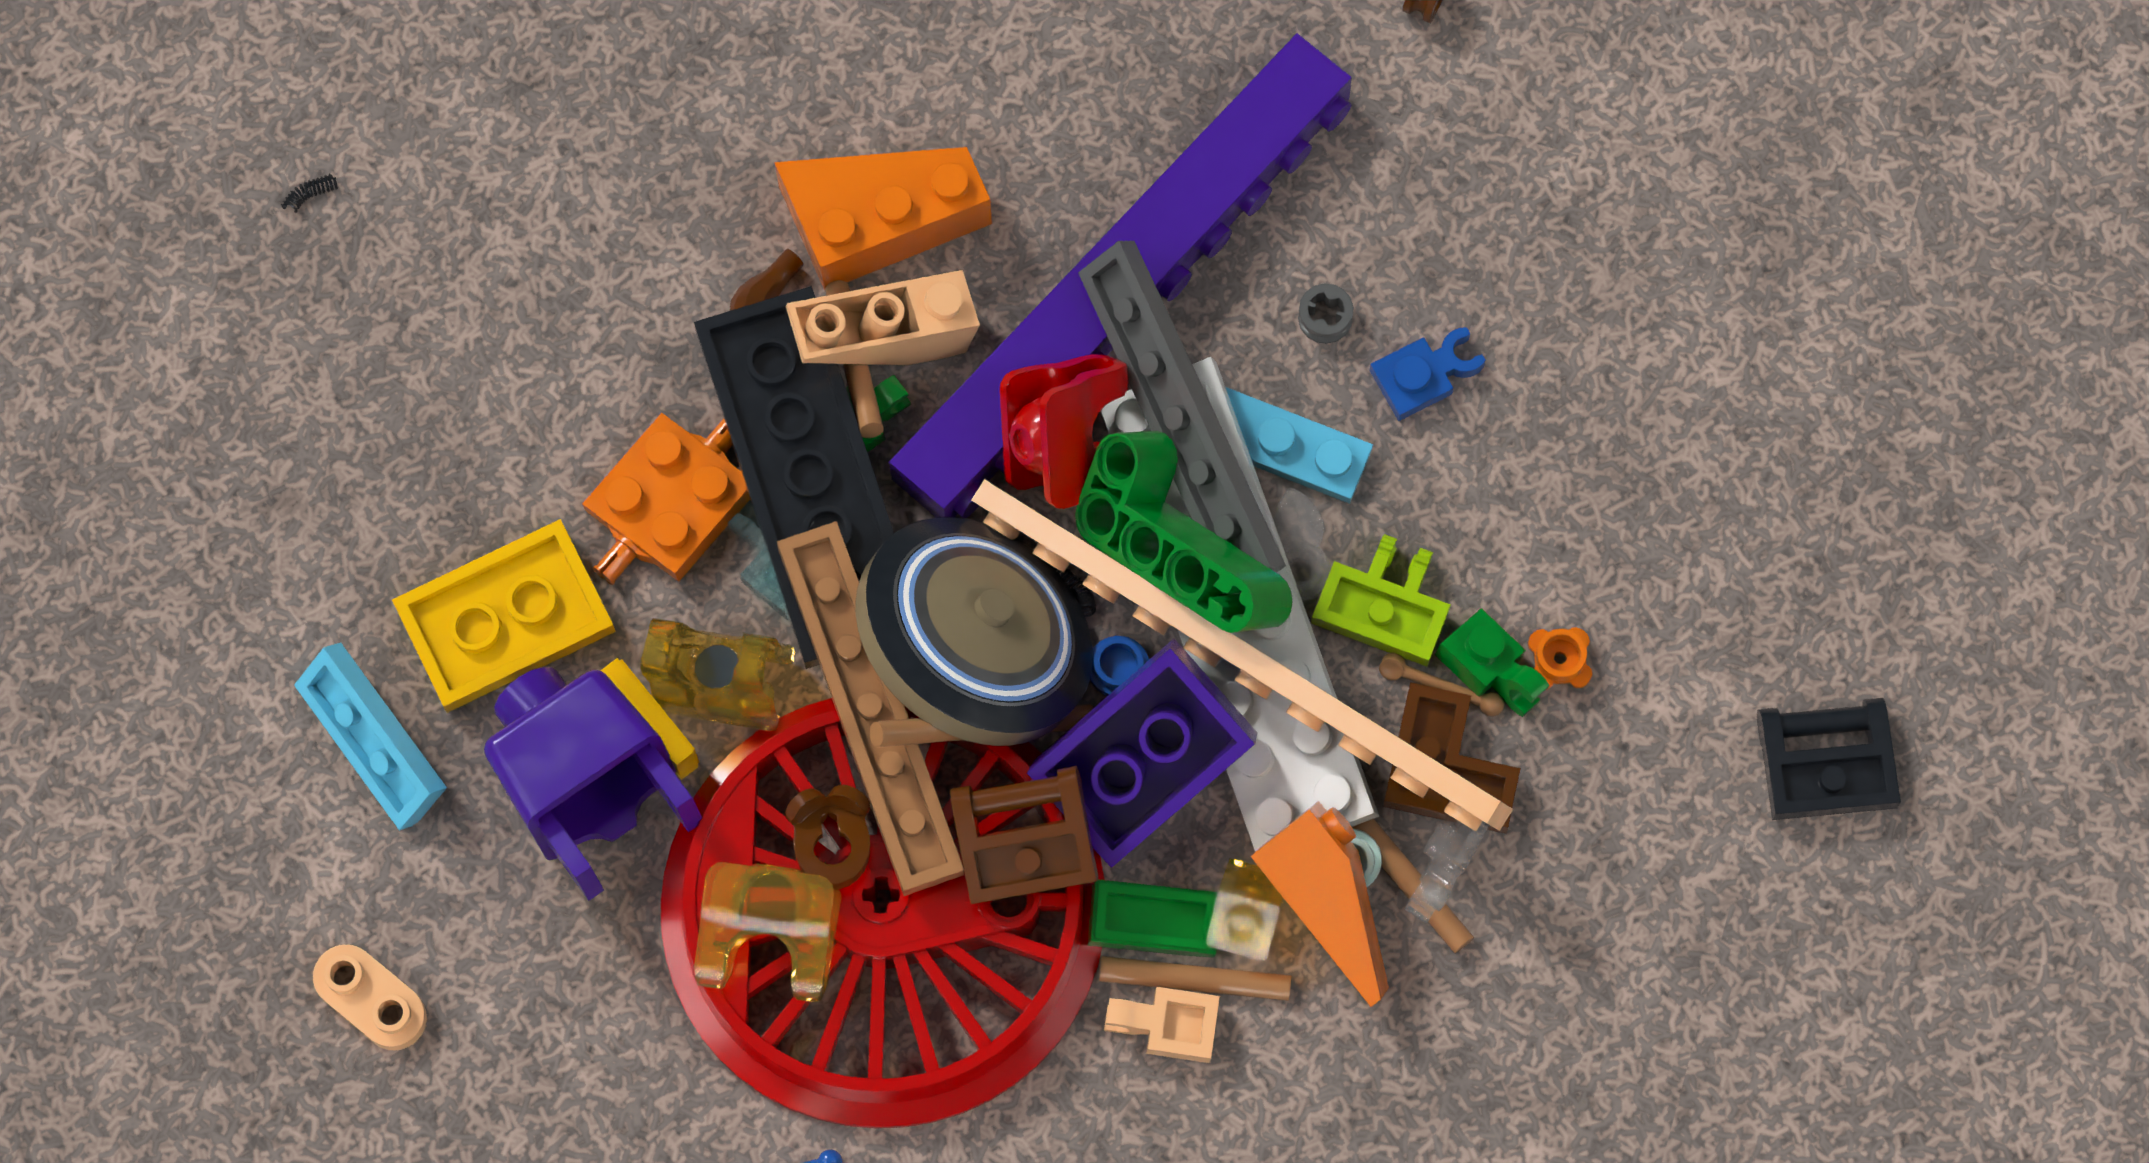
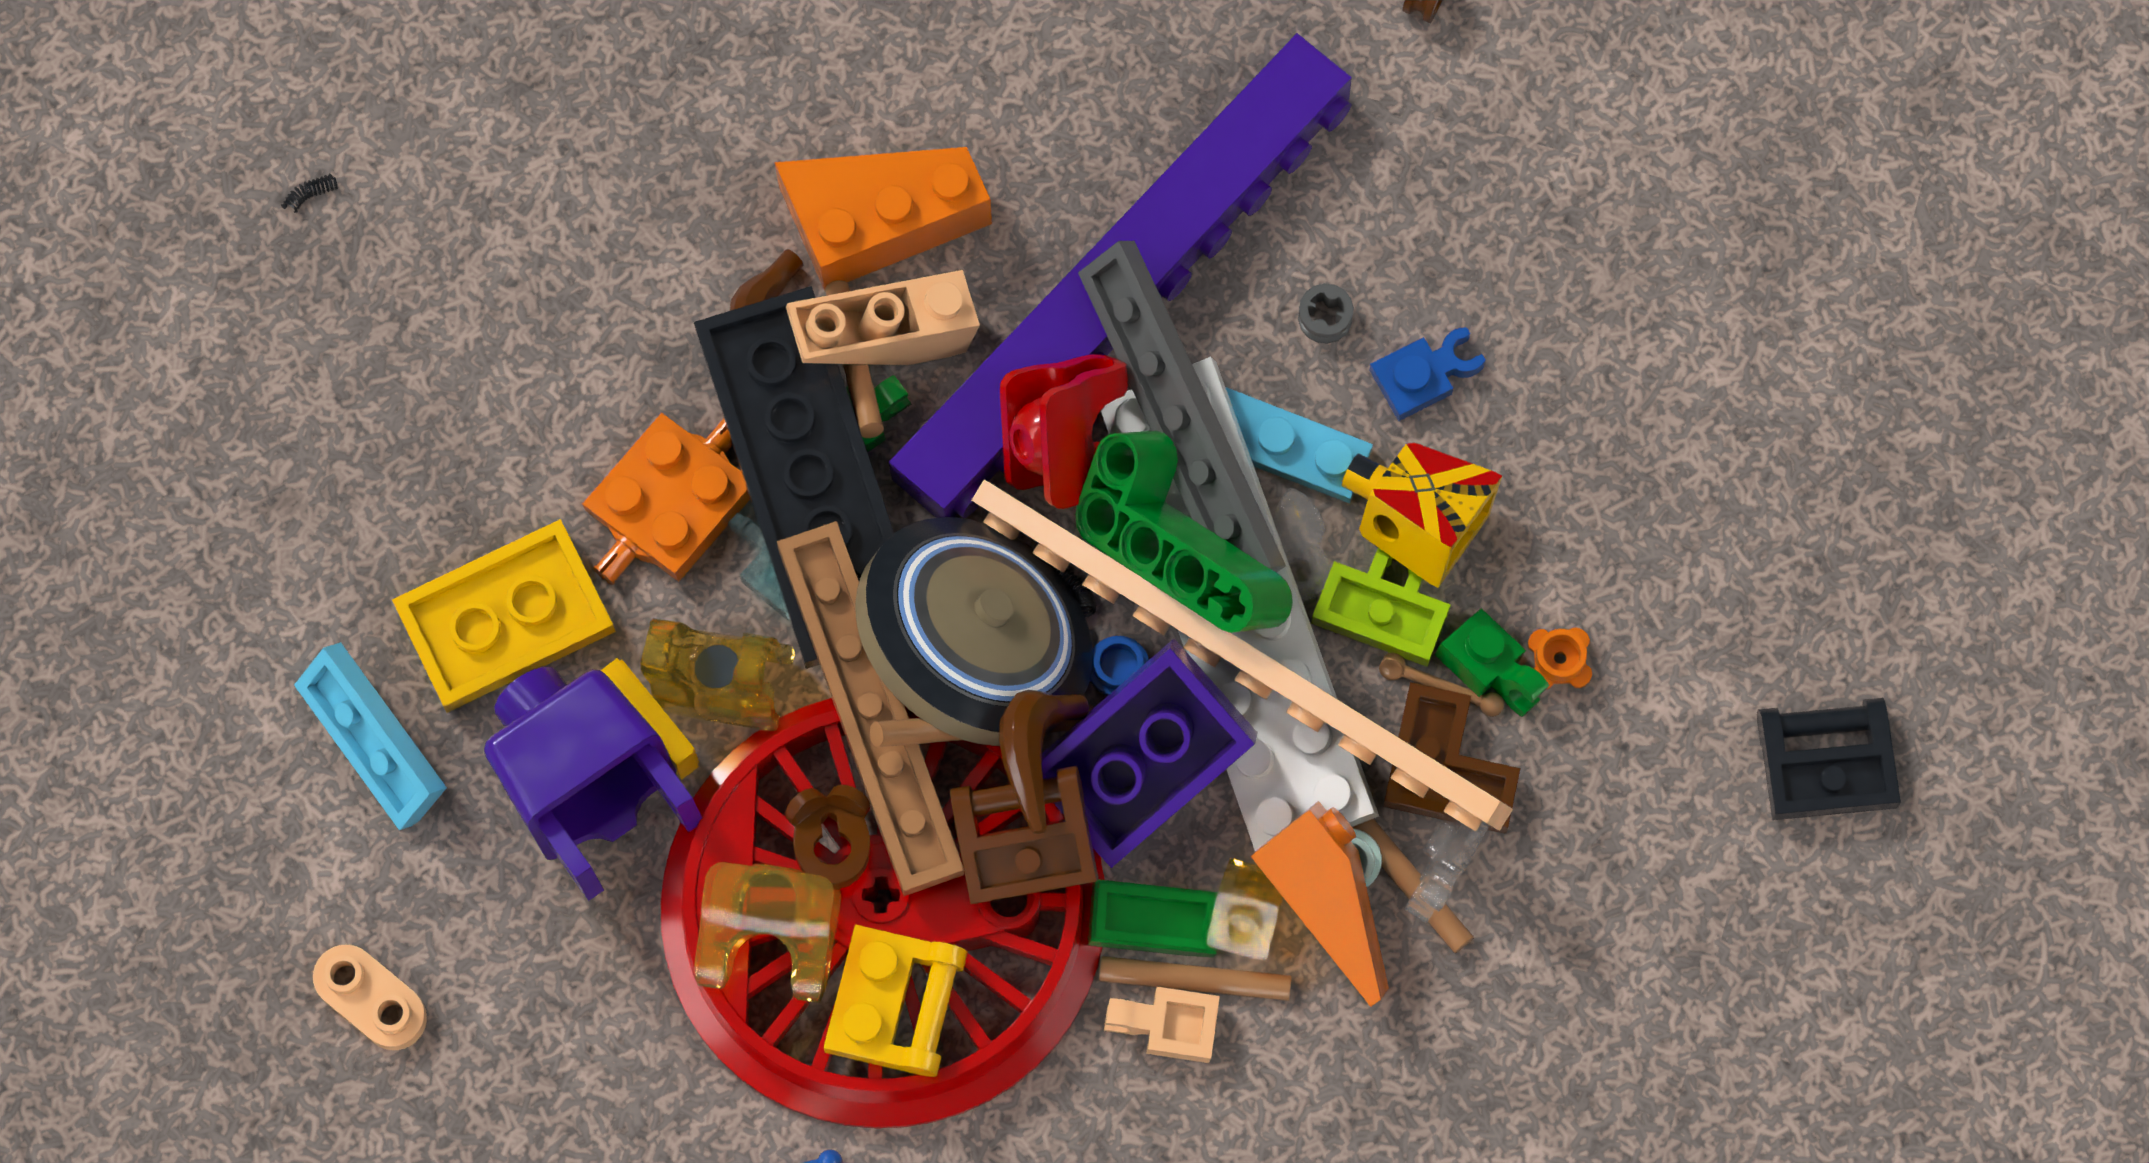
(874, 995): none -> yellow plate
(1022, 742): none -> reddish brown piece
(1423, 506): none -> yellow torso

